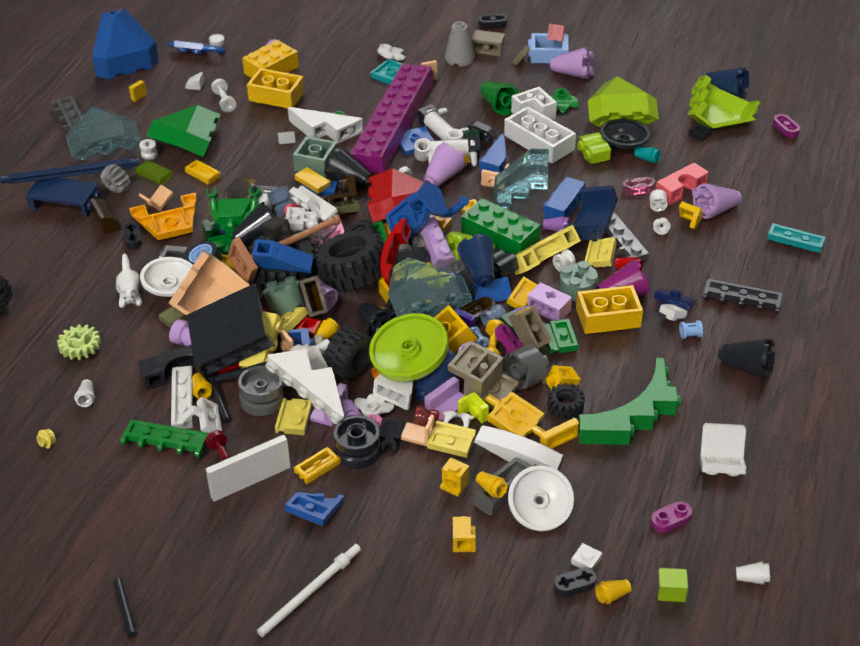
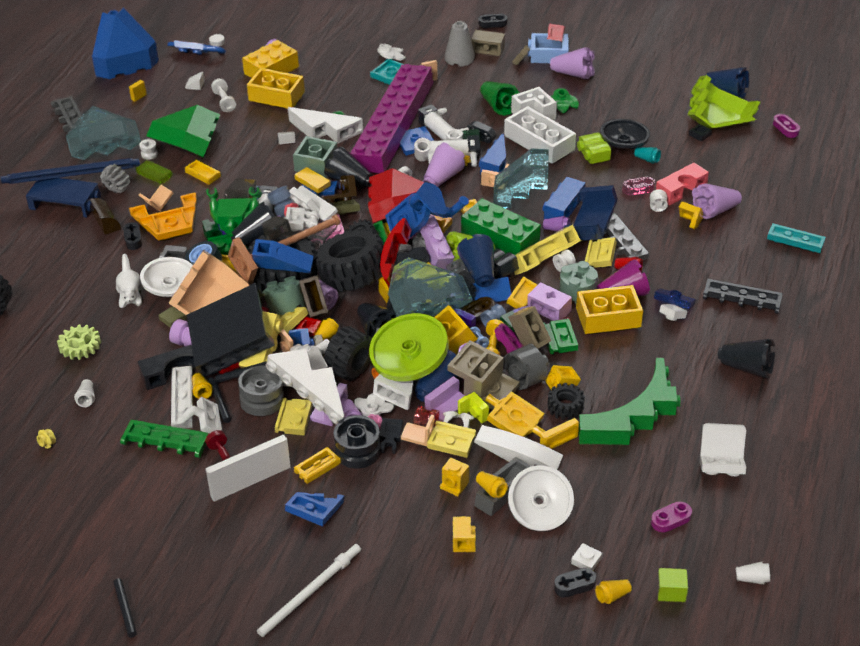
(622, 101): lime panel -> none
(661, 230): white plate -> none
(691, 329): light blue bush -> none

